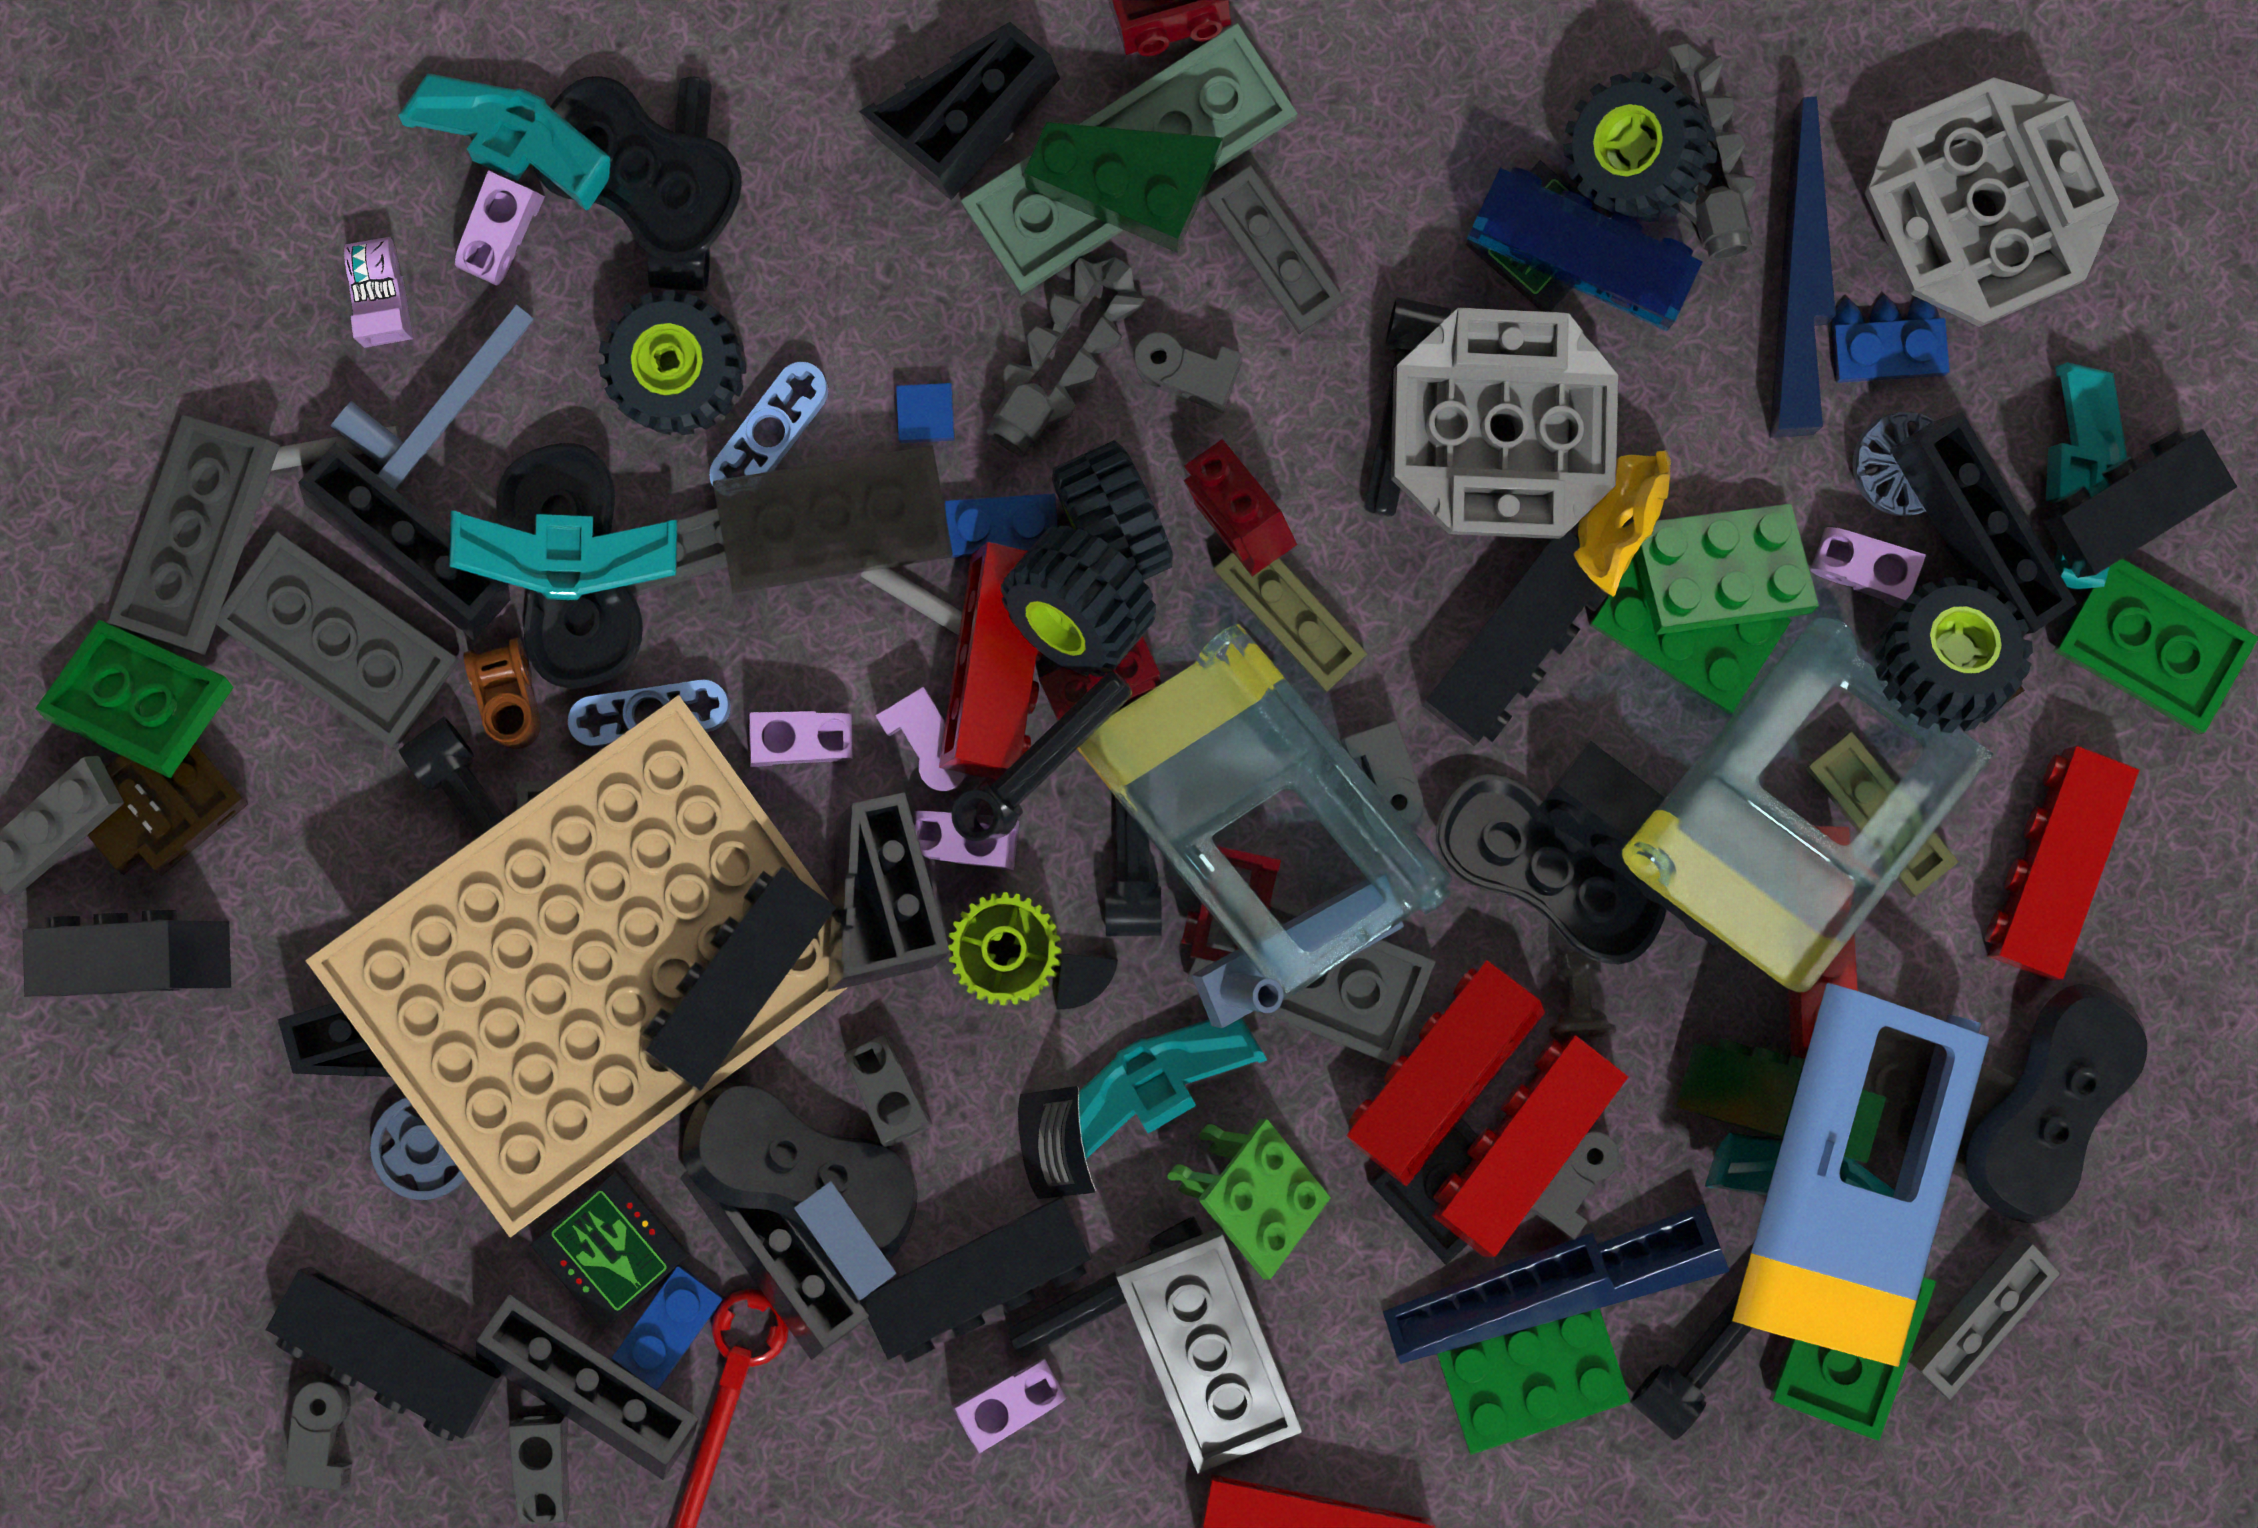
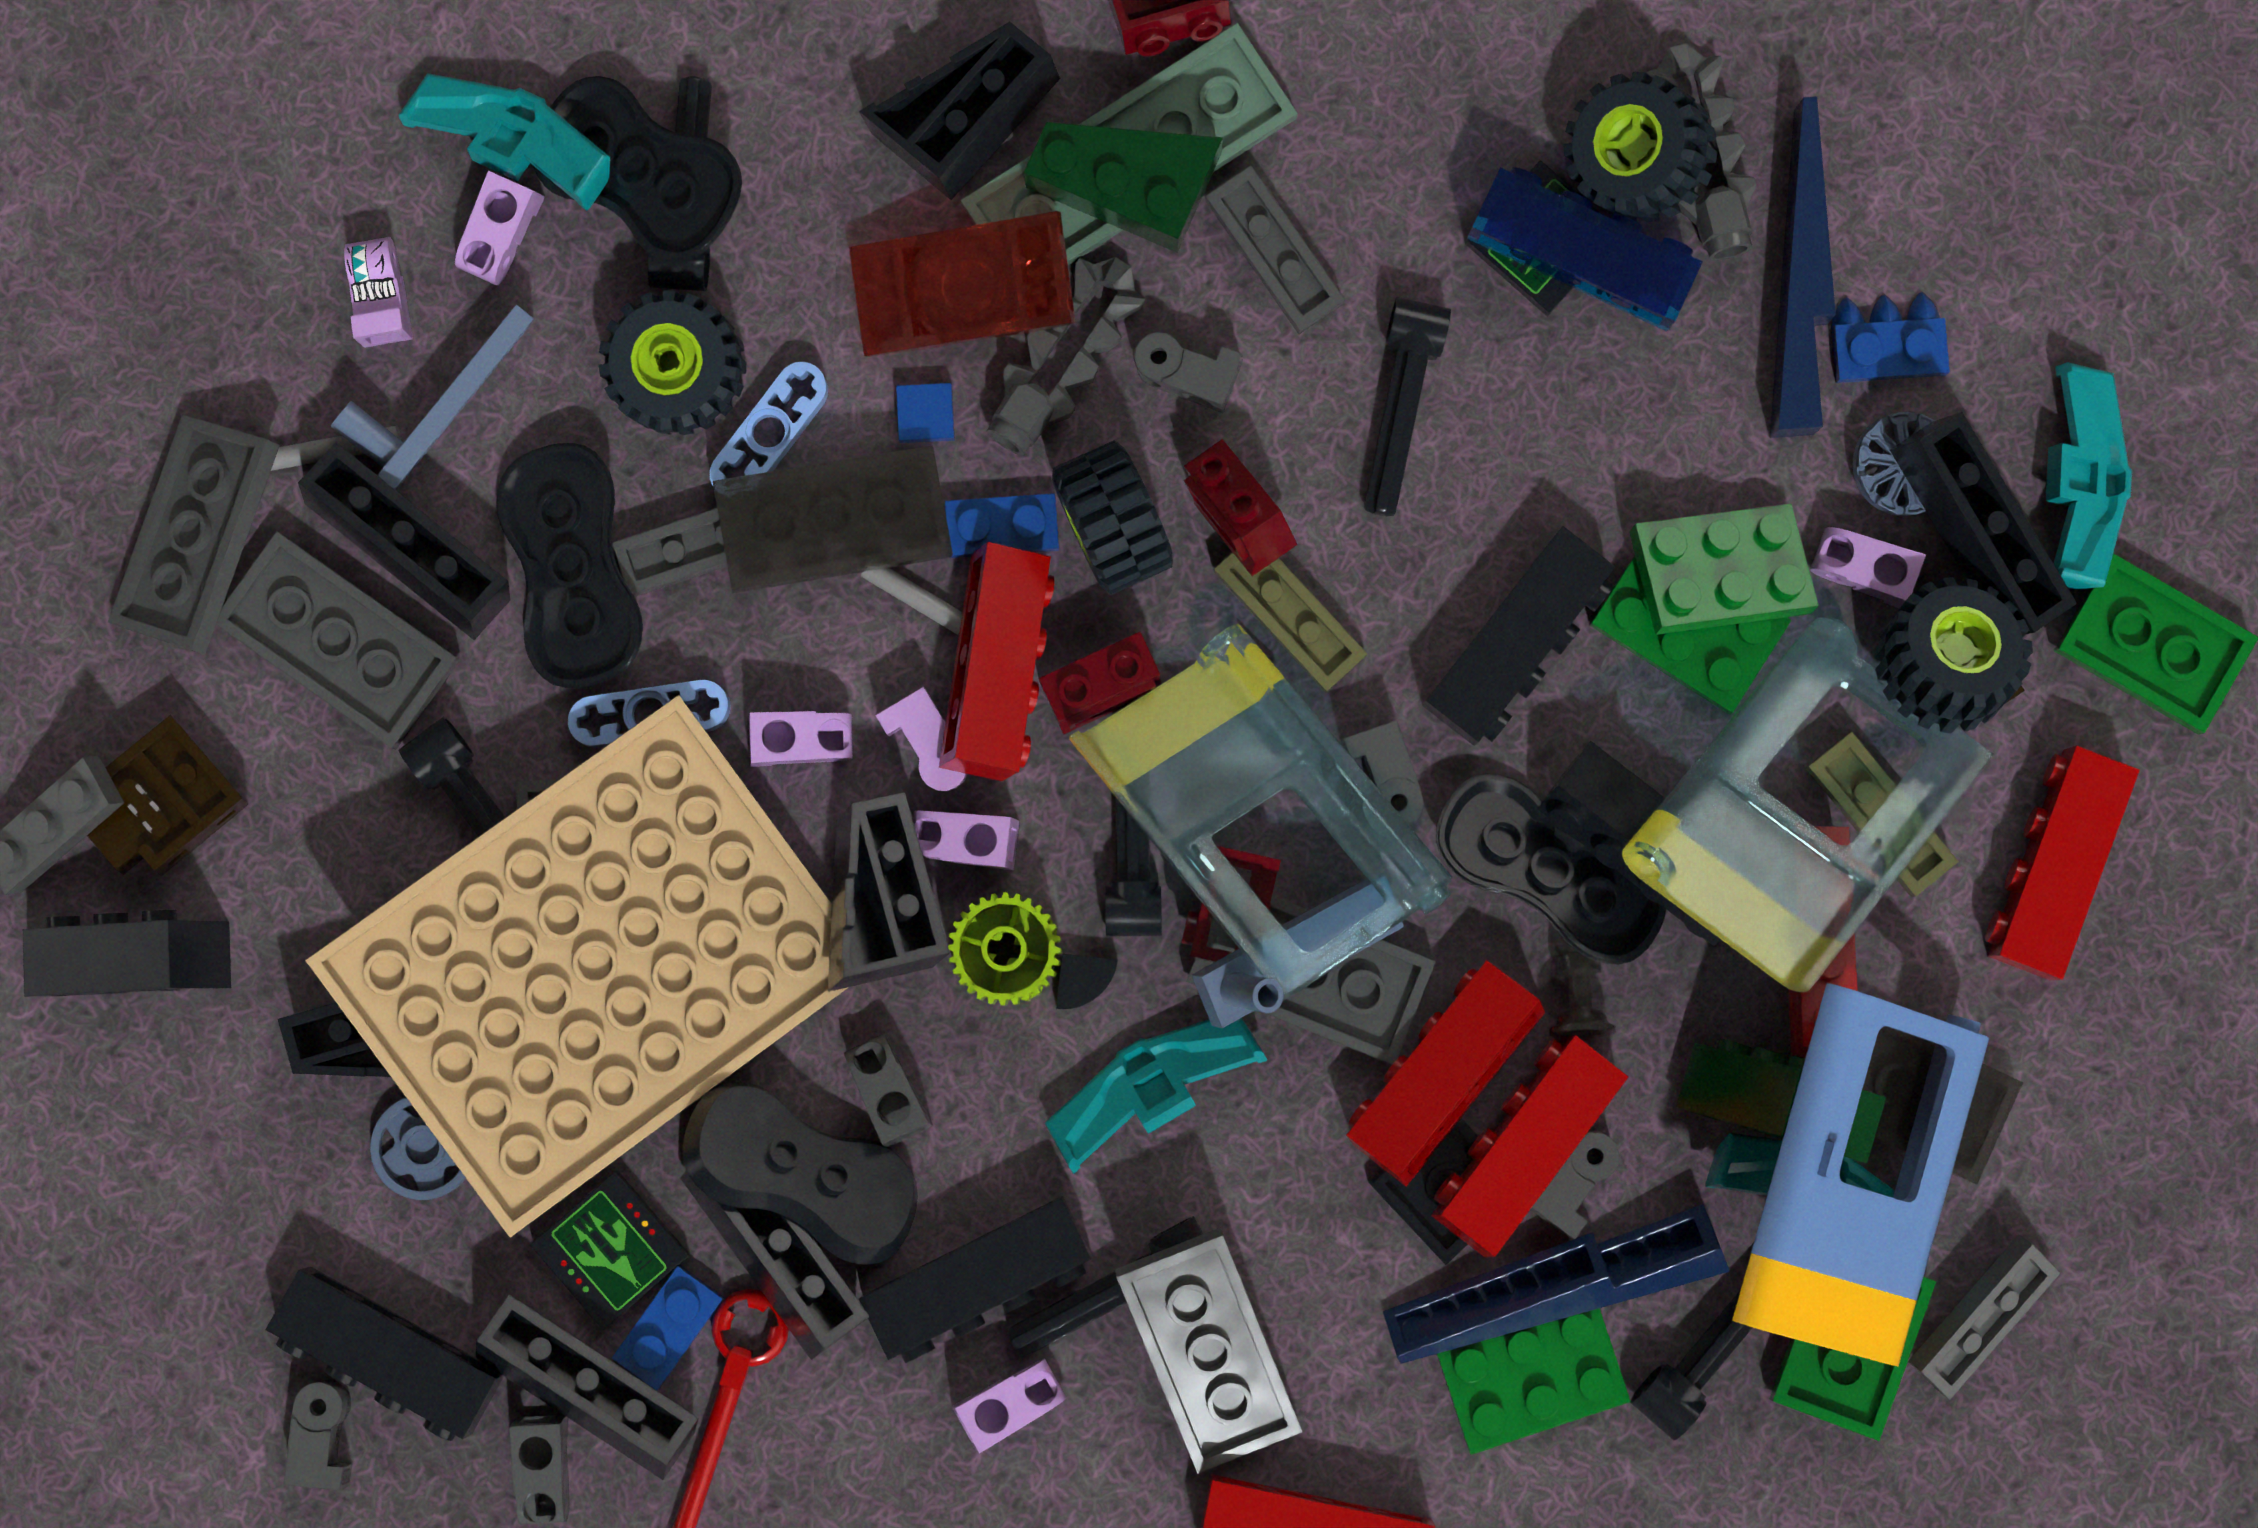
(134, 698): green plate -> none
(503, 682): dark orange piece -> none
(562, 554): teal plate -> none
(738, 978): black brick -> none
(845, 1240): sand blue sticker -> none
(962, 284): none -> clear red slope
(1038, 762): black axle -> none
(1053, 1143): black sticker -> none
(1078, 601): black wheel -> none
(1260, 1198): bright green plate -> none
(1542, 380): light grey piece -> none
(1639, 494): yellow piece -> none
(2035, 1142): black plate -> none
(2036, 168): light grey piece -> none
(2138, 500): black wedge -> none

